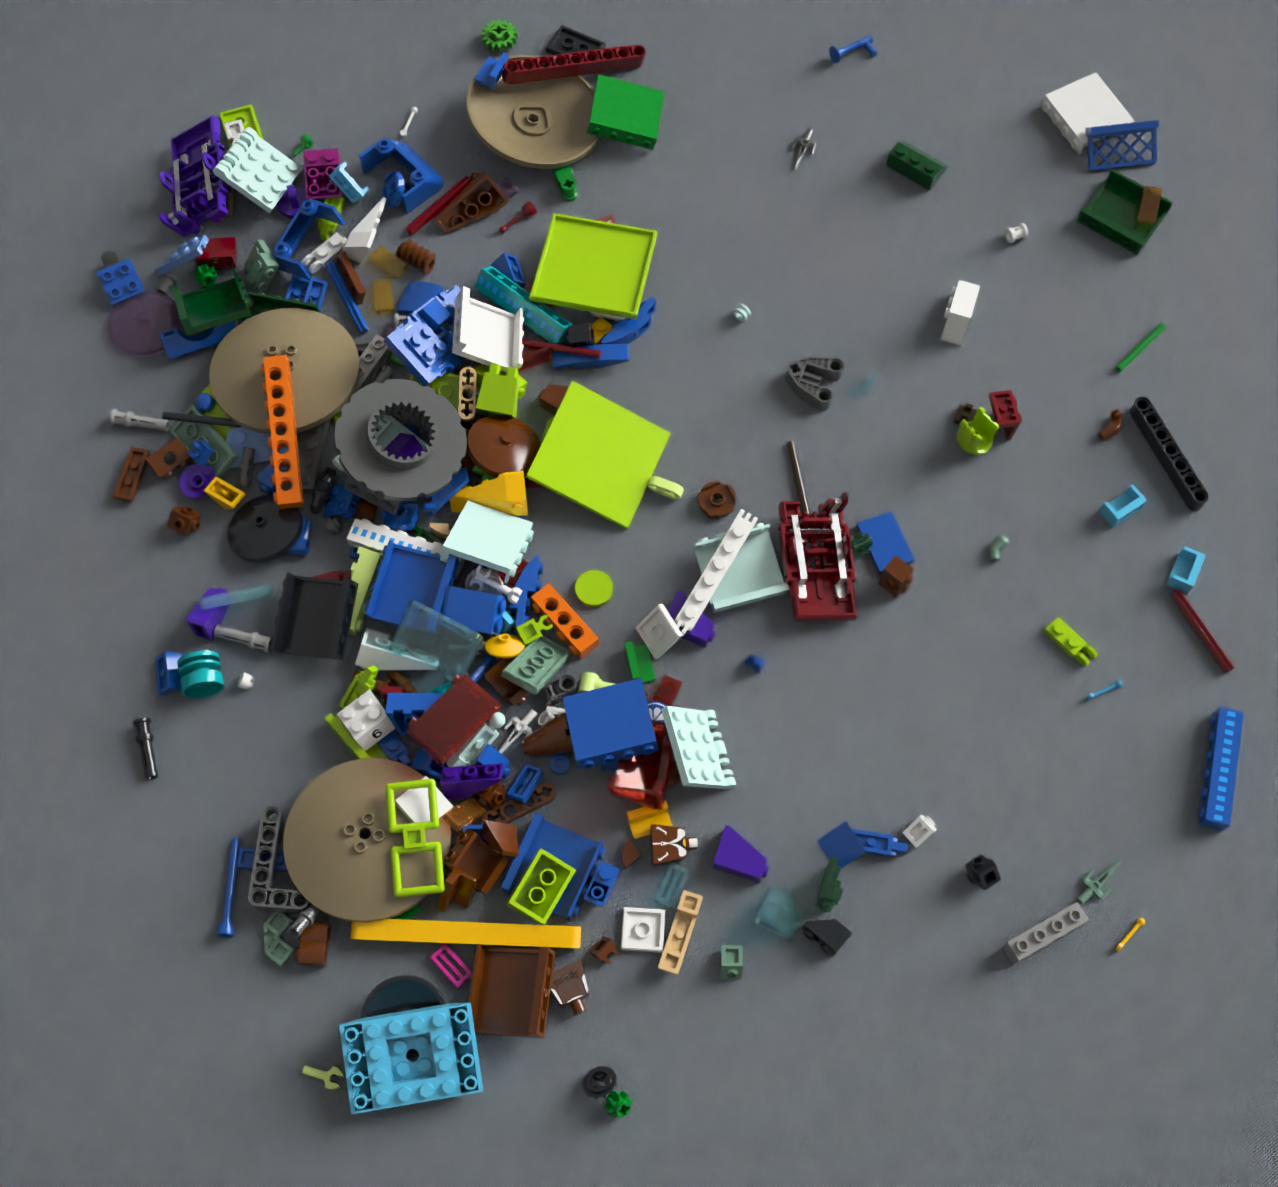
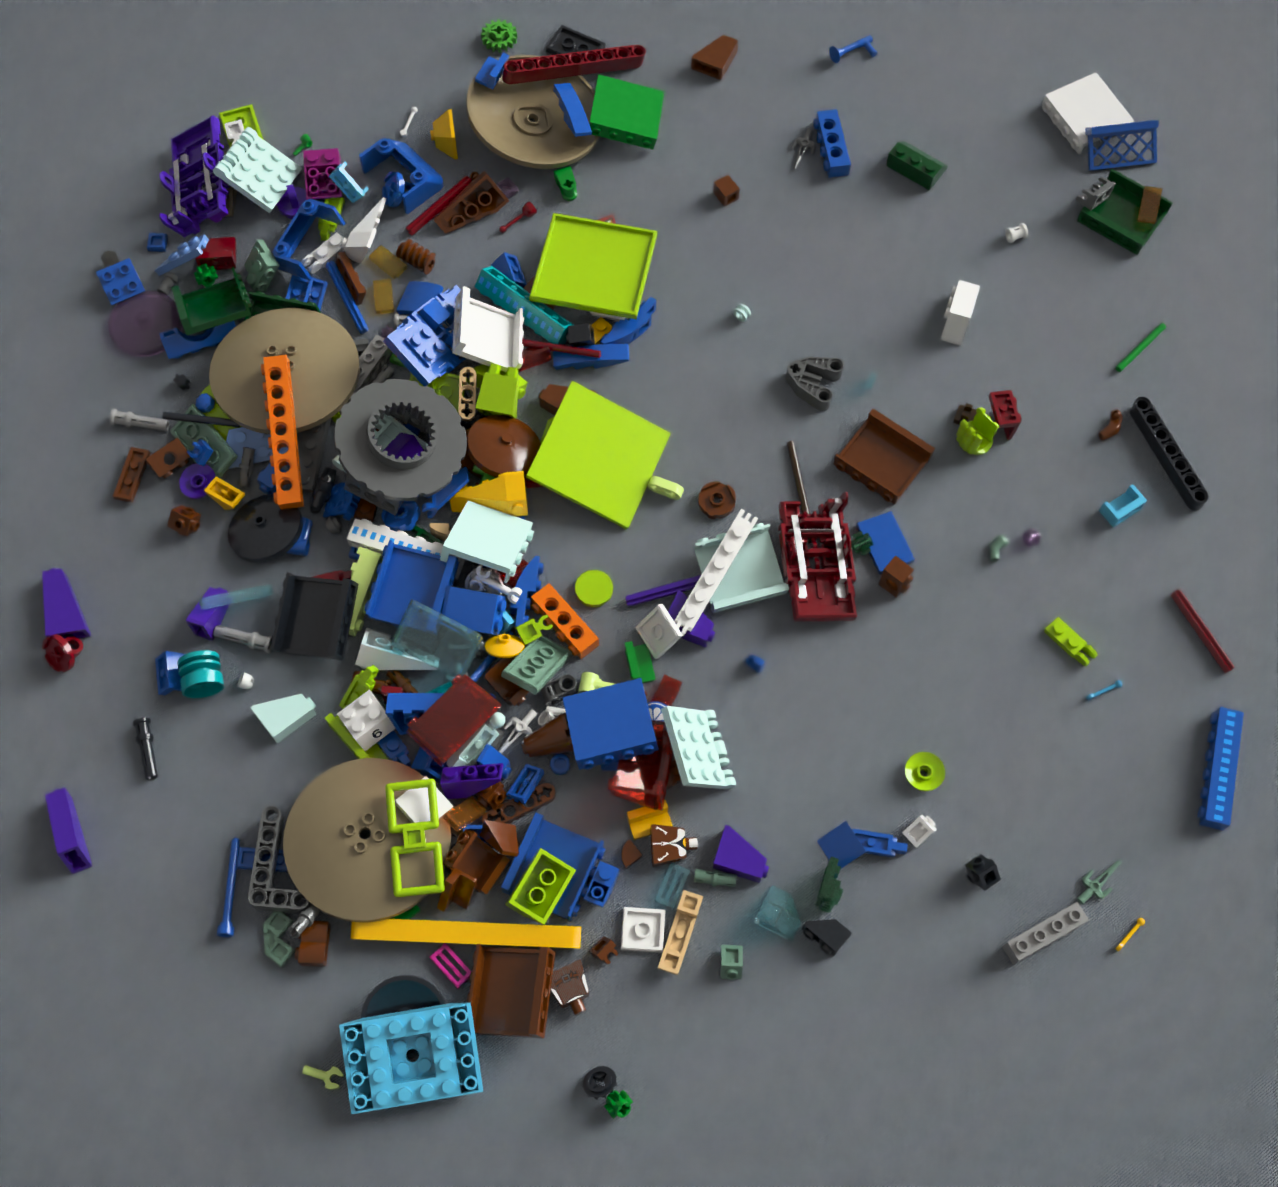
(59, 652): none -> dark red tile
(61, 606): none -> dark purple slope
(67, 831): none -> dark purple slope
(157, 242): none -> blue tile
(182, 381): none -> black plate
(284, 715): none -> light aqua slope
(444, 134): none -> yellow slope
(573, 110): none -> blue slope
(661, 591): none -> dark purple axle
(715, 57): none -> reddish brown slope
(715, 878): none -> sand green pin
(726, 190): none -> reddish brown panel
(832, 143): none -> blue brick
(884, 457): none -> reddish brown panel
(931, 765): none -> lime dish
(1031, 537): none -> clear purple plate
(1096, 194): none -> dark grey hinge
(1185, 569): medium azure panel -> none

